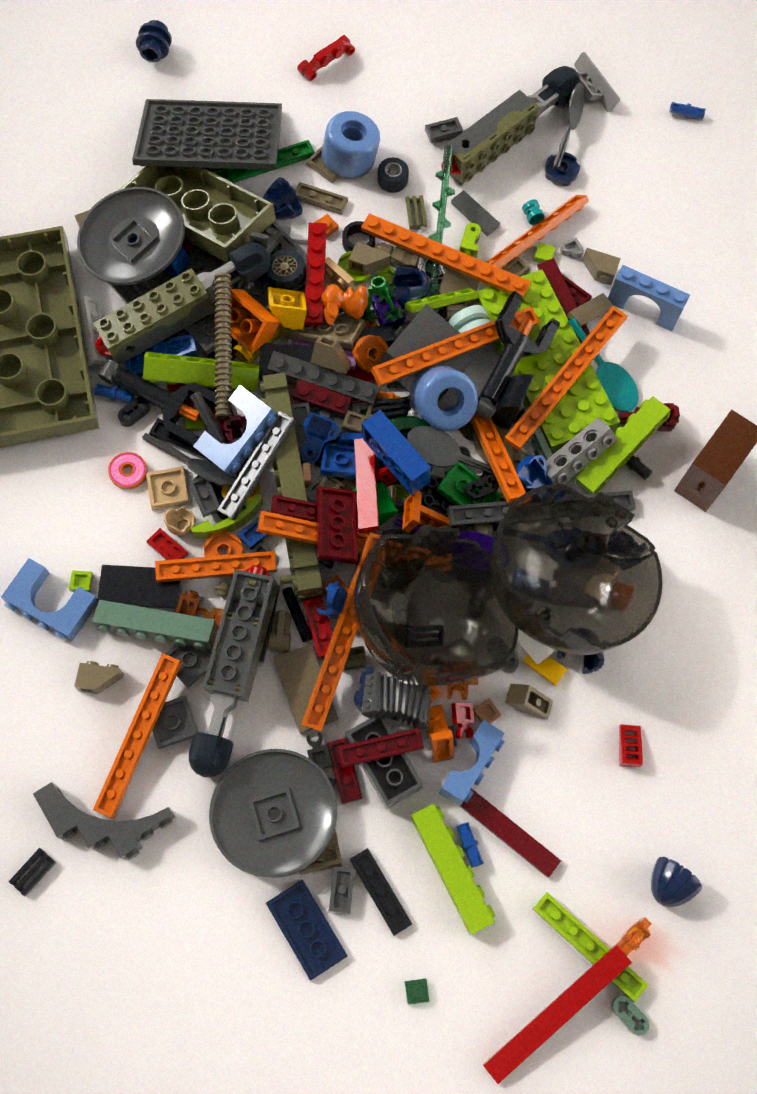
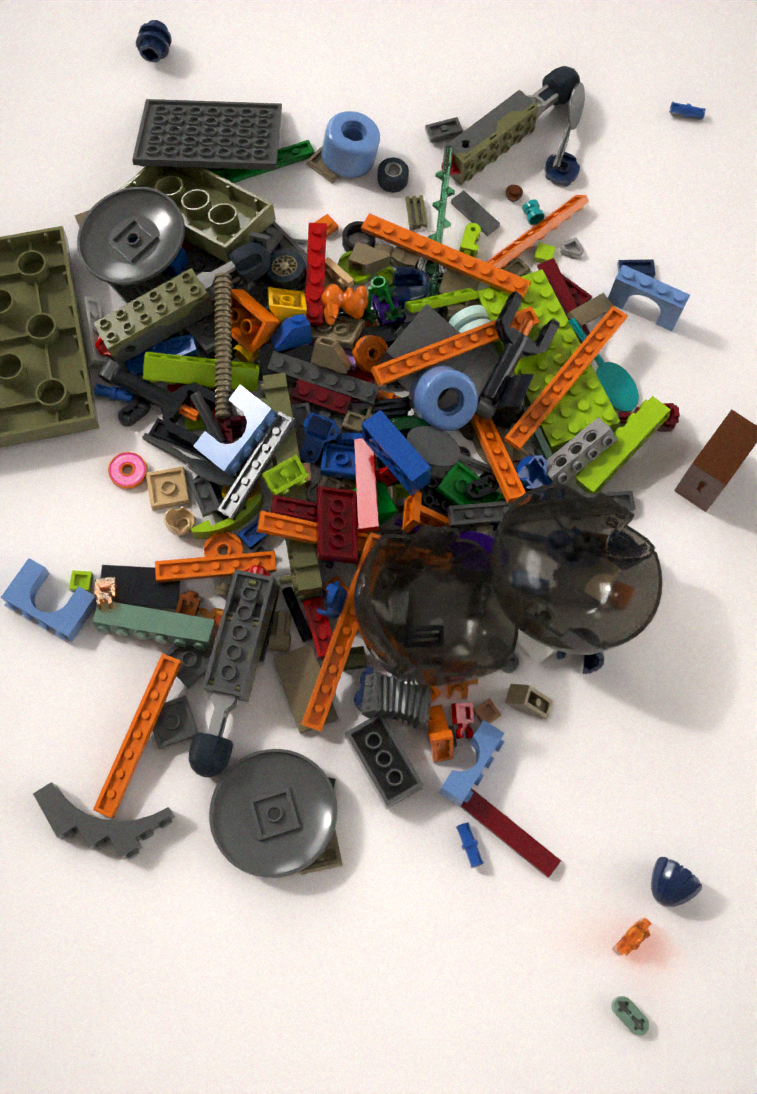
(13, 881): black tile -> none
(96, 678): dark tan slope -> none
(104, 591): none -> clear orange plate
(166, 546): red plate -> none
(284, 199): dark blue hair -> none
(285, 475): none -> lime bracket
(291, 333): none -> blue slope
(306, 929): dark blue tile -> none
(319, 753): pearl dark grey plate -> none
(321, 198): dark tan tile -> none
(325, 56): red plate -> none
(341, 889): dark grey plate -> none
(346, 777): dark red tile -> none
(380, 748): dark red tile -> none
(380, 892): black tile -> none
(416, 991): clear green tile -> none
(452, 869): lime brick -> none
(514, 192): none -> reddish brown plate
(548, 669): yellow tile -> none
(557, 1013): red tile -> none
(586, 943): lime plate -> none
(594, 83): light grey bracket -> none
(601, 265): dark tan slope -> none
(623, 760): red slope -> none
(635, 464): black pin -> none
(644, 266): none -> dark blue tile

